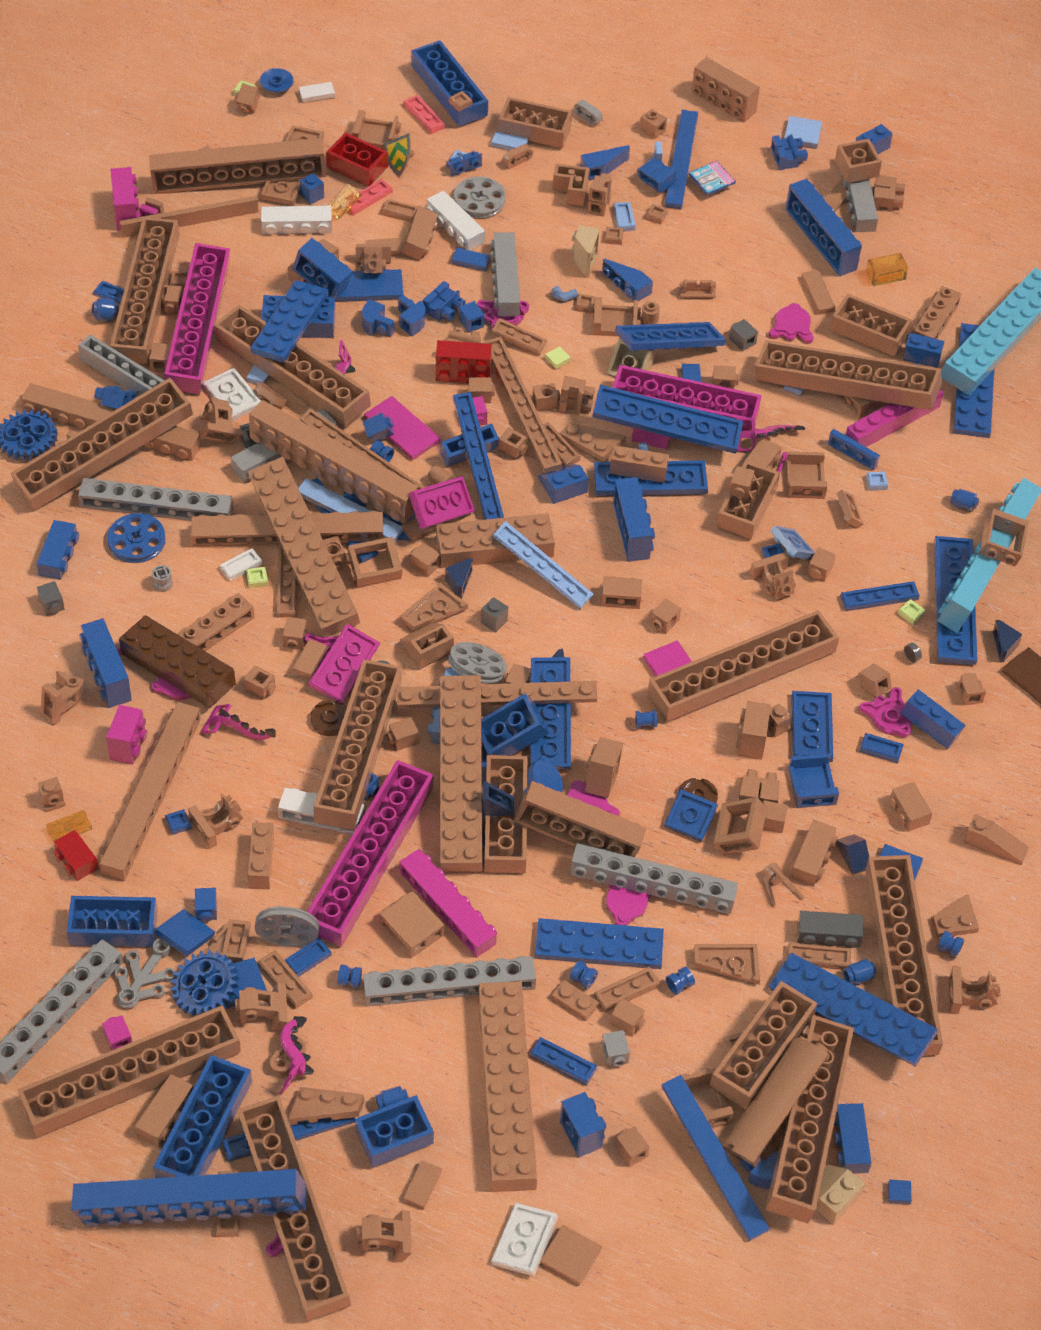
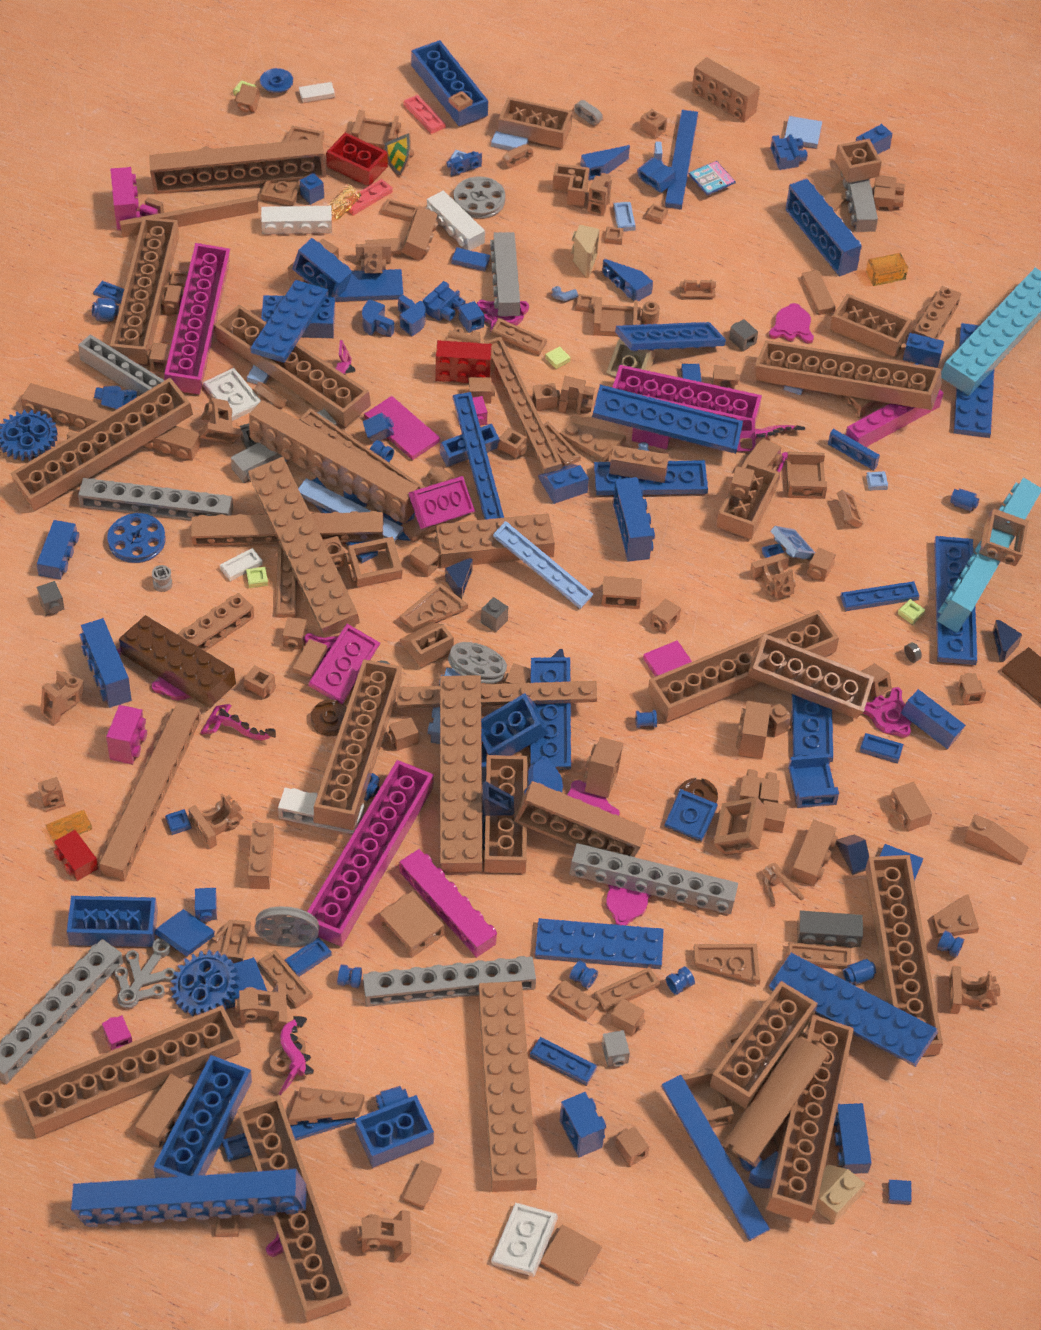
(810, 676): none -> nougat brick

